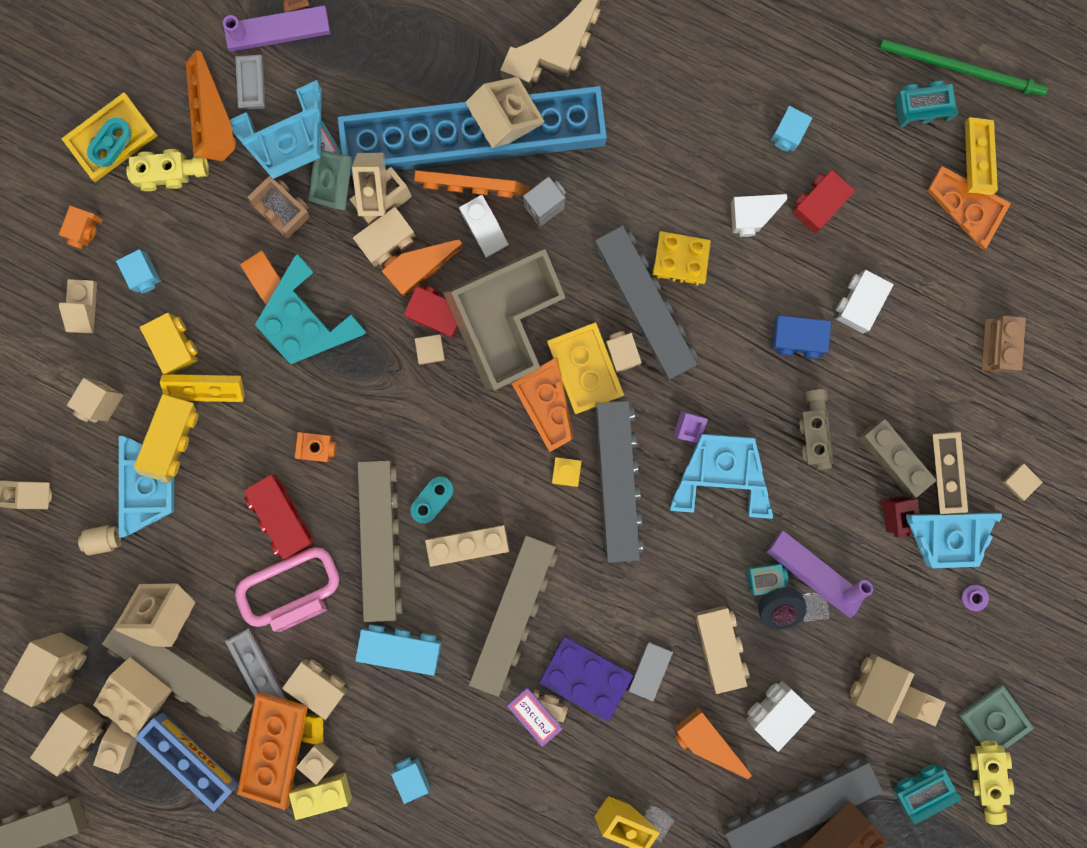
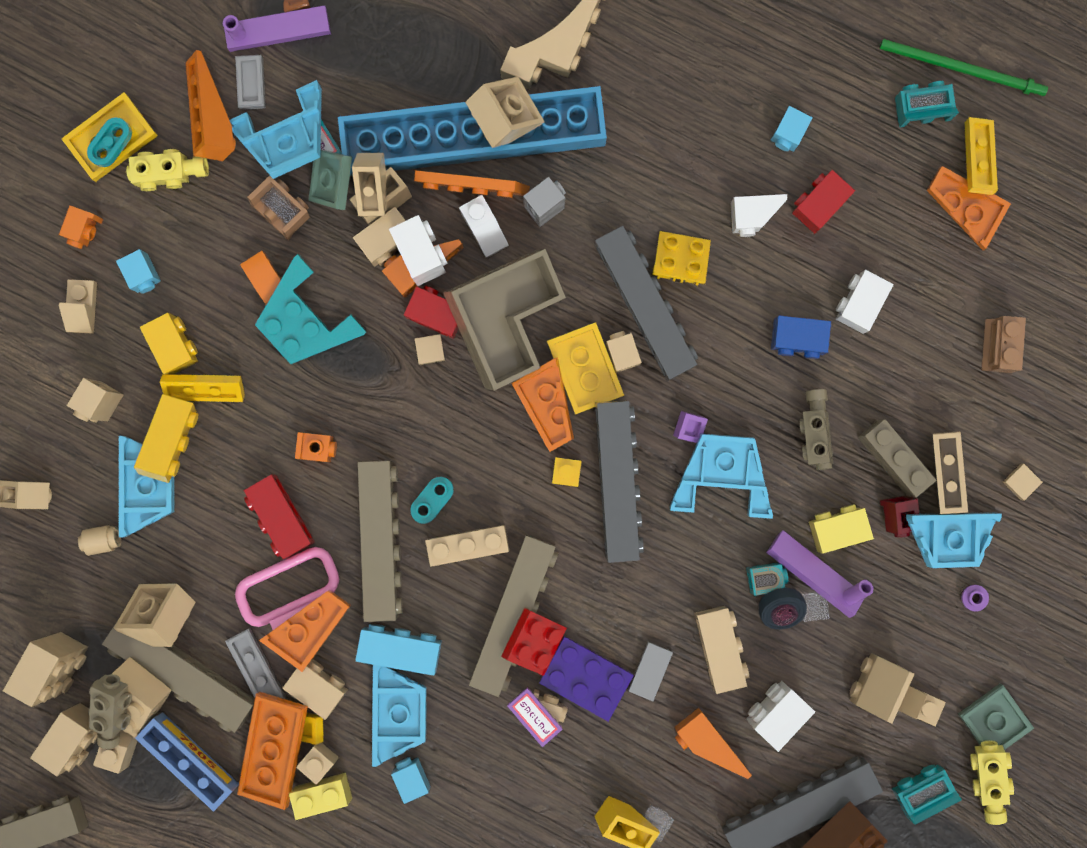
(109, 710): none -> dark tan brick
(306, 631): none -> orange wing
(396, 714): none -> medium azure wing
(416, 248): none -> white brick
(533, 642): none -> red plate
(840, 529): none -> light yellow brick

